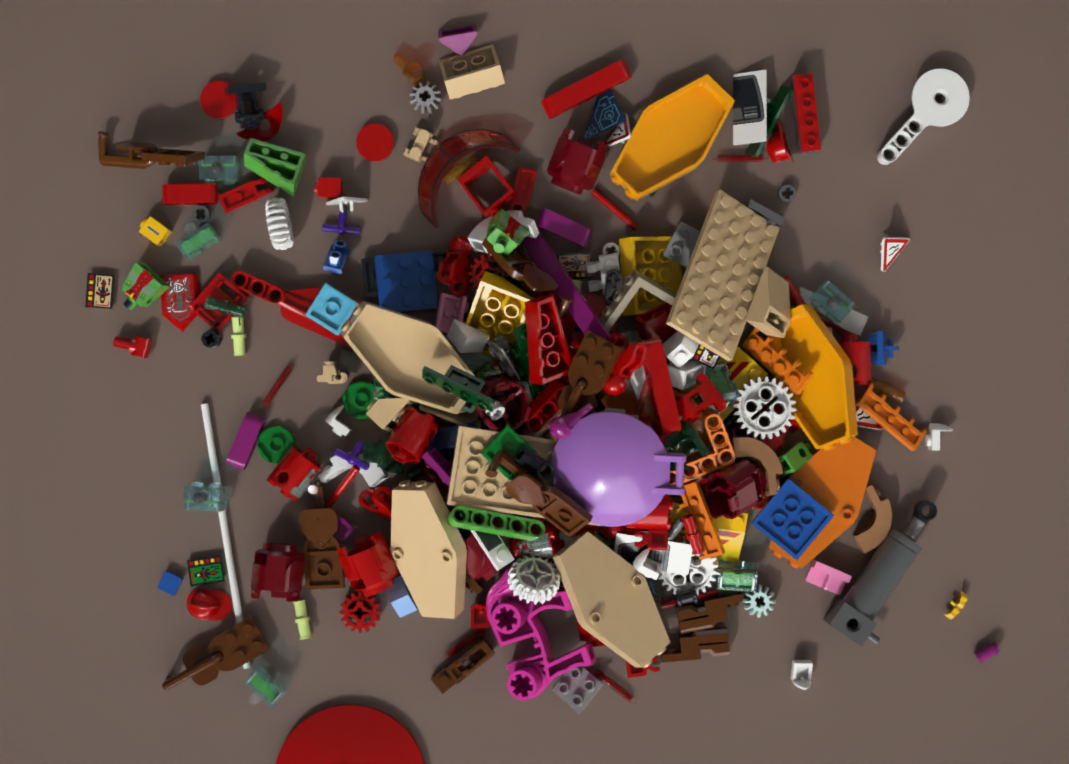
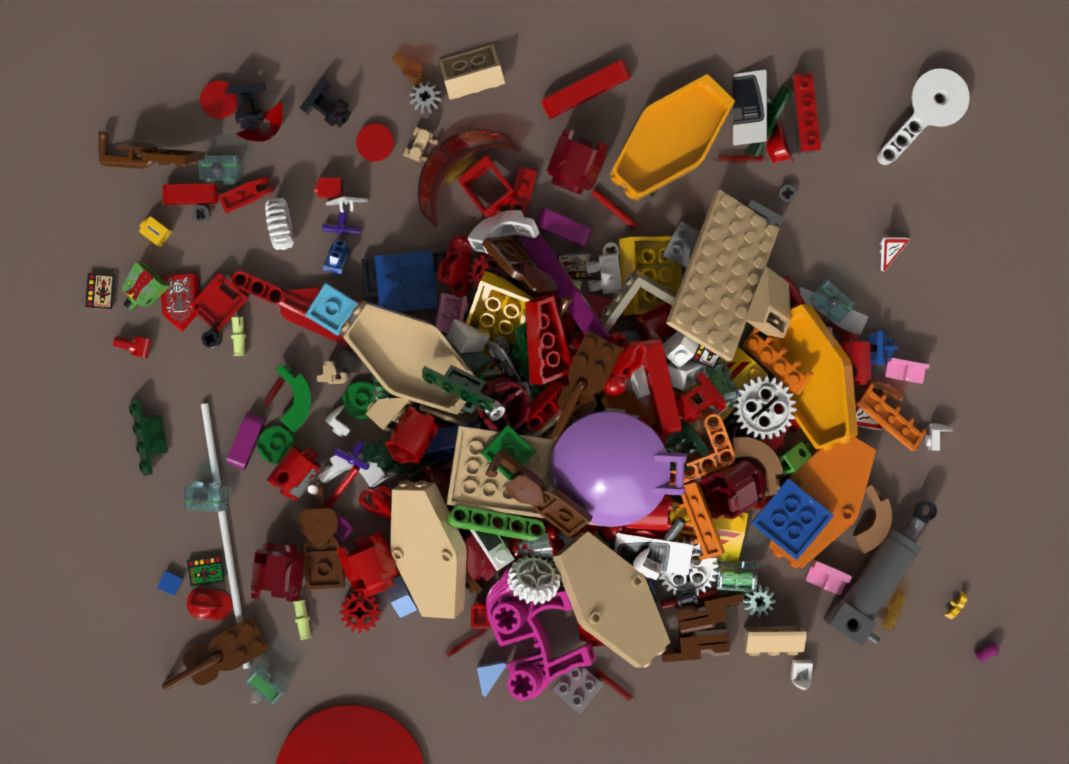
(149, 436): none -> dark green bracket
(197, 239): clear light blue piece -> none
(225, 307): clear green pin -> none
(275, 164): bright green wedge -> none
(301, 403): none -> green arch
(318, 99): none -> black tile
(439, 464): magenta plate -> none
(458, 38): magenta slope -> none
(463, 665): reddish brown plate -> none
(489, 673): none -> light blue slope
(505, 233): bright green torso -> none
(534, 463): black piece -> none
(561, 426): magenta piece -> none
(604, 116): dark blue sticker -> none
(608, 284): black beam -> none
(619, 133): piece -> none
(640, 671): red plate -> none
(645, 397): red piece -> none
(656, 539): red plate -> none
(693, 534): red pin -> none
(774, 640): none -> tan slope
(894, 611): none -> clear yellow pin
(905, 370): none -> bright pink panel

